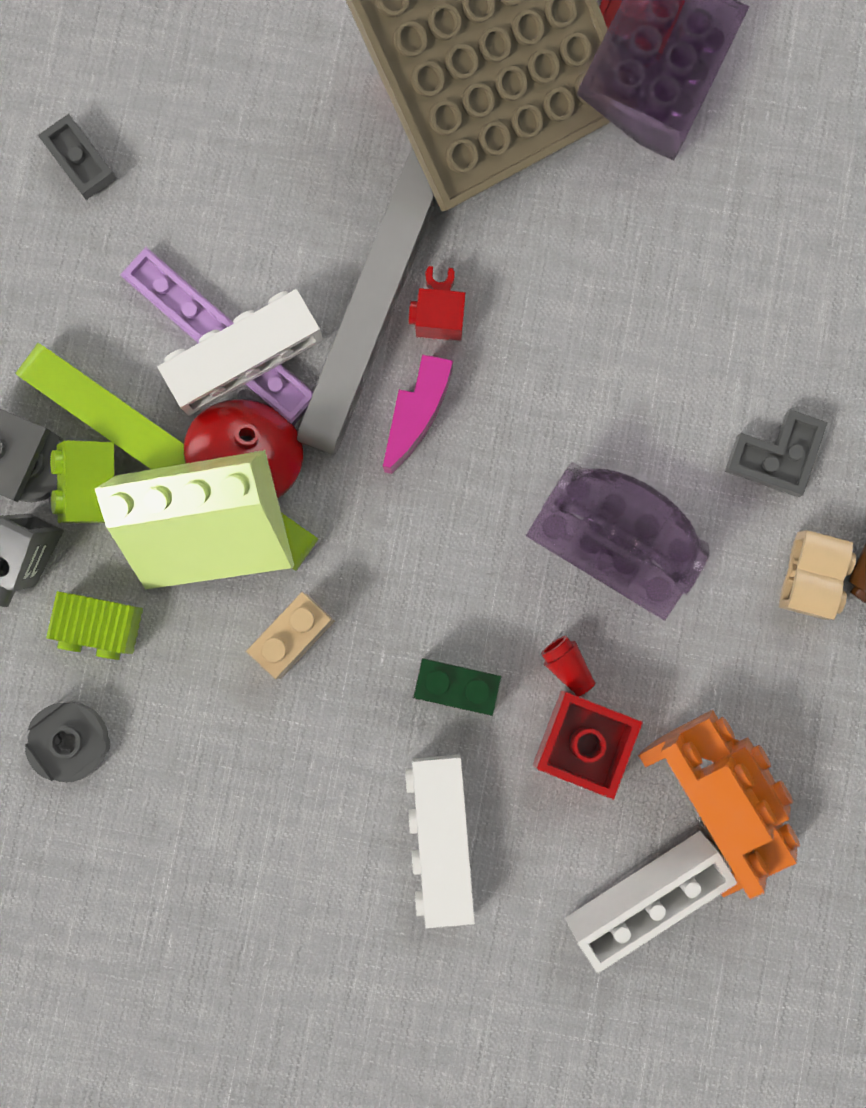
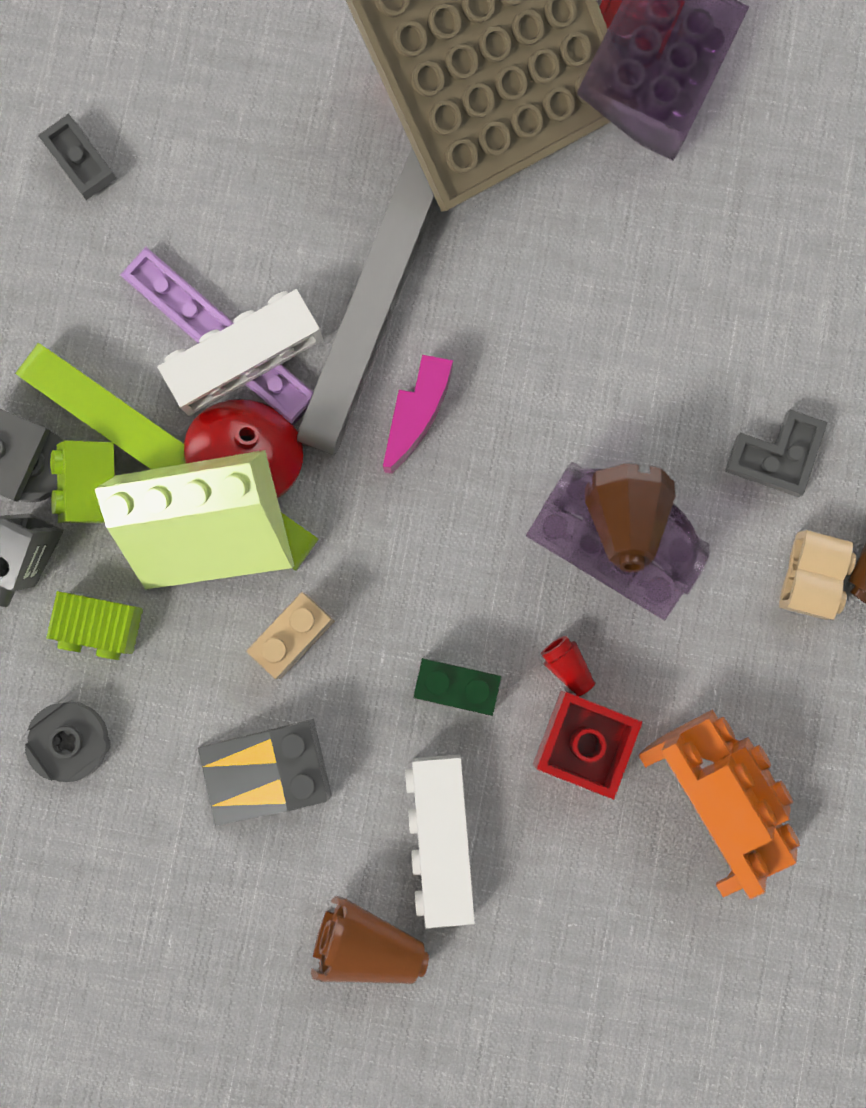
(265, 773): none -> dark grey slope
(365, 948): none -> dark orange cone
(438, 309): red brick -> none
(630, 512): none -> reddish brown cone
(650, 901): white brick -> none

